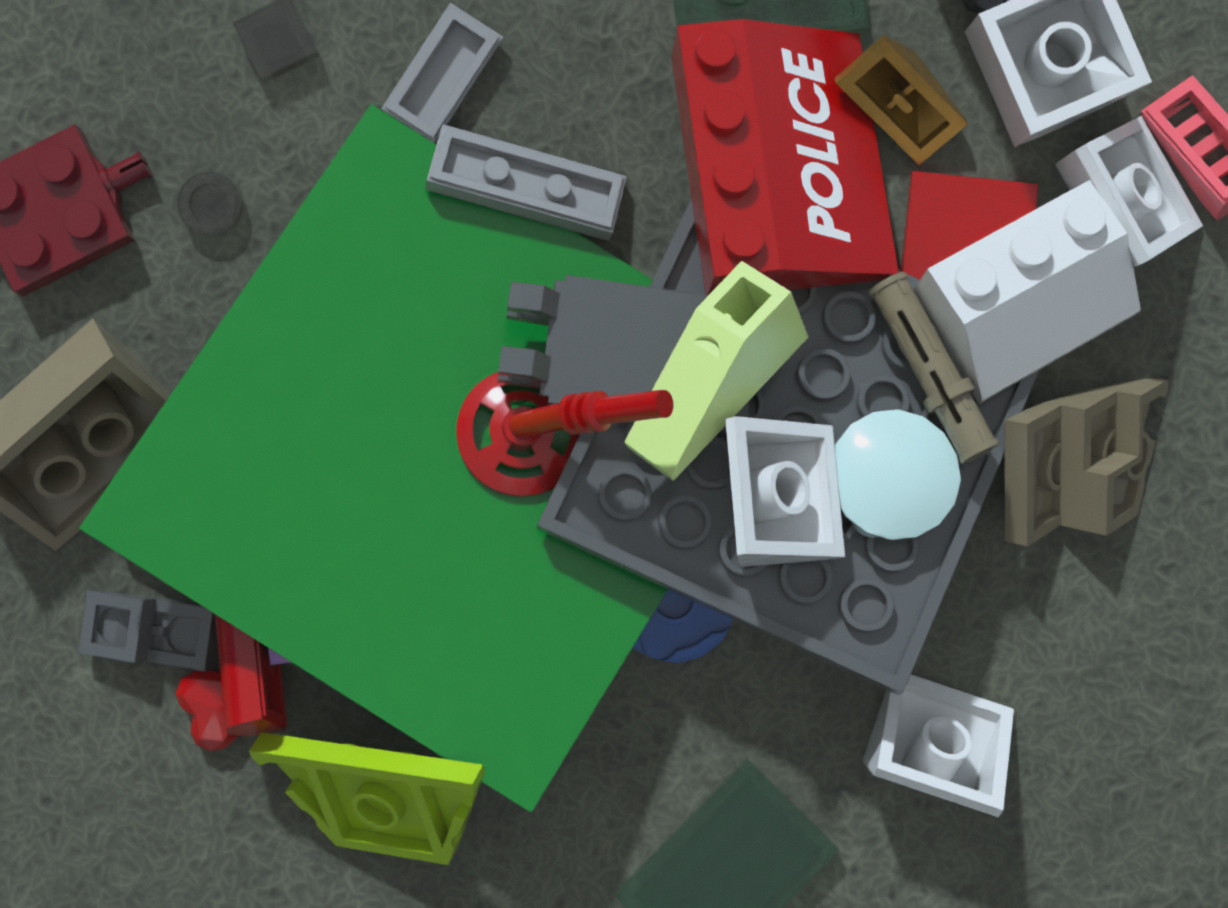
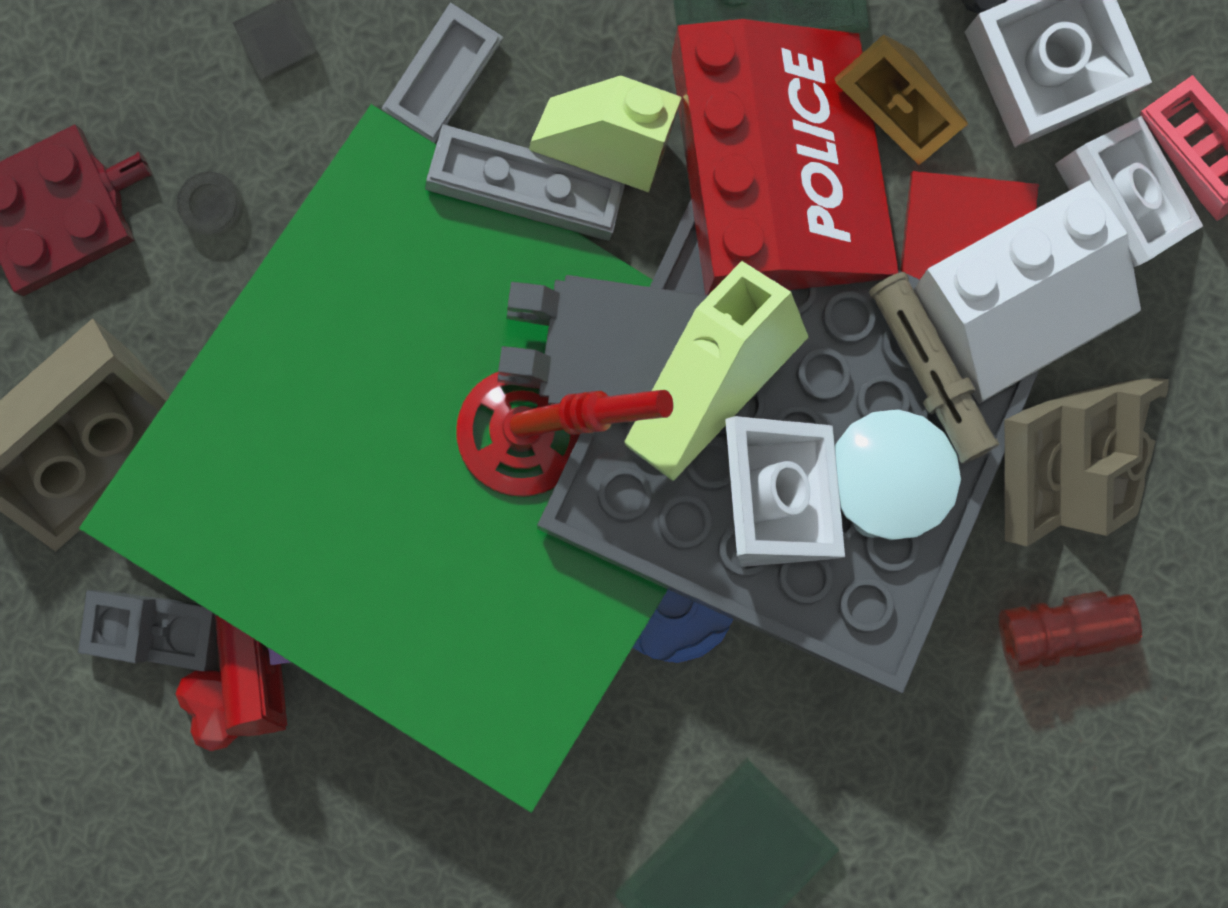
(376, 796): lime wing -> none
(609, 129): none -> yellowish green slope
(943, 744): white slope -> none
(1077, 628): none -> clear red axle

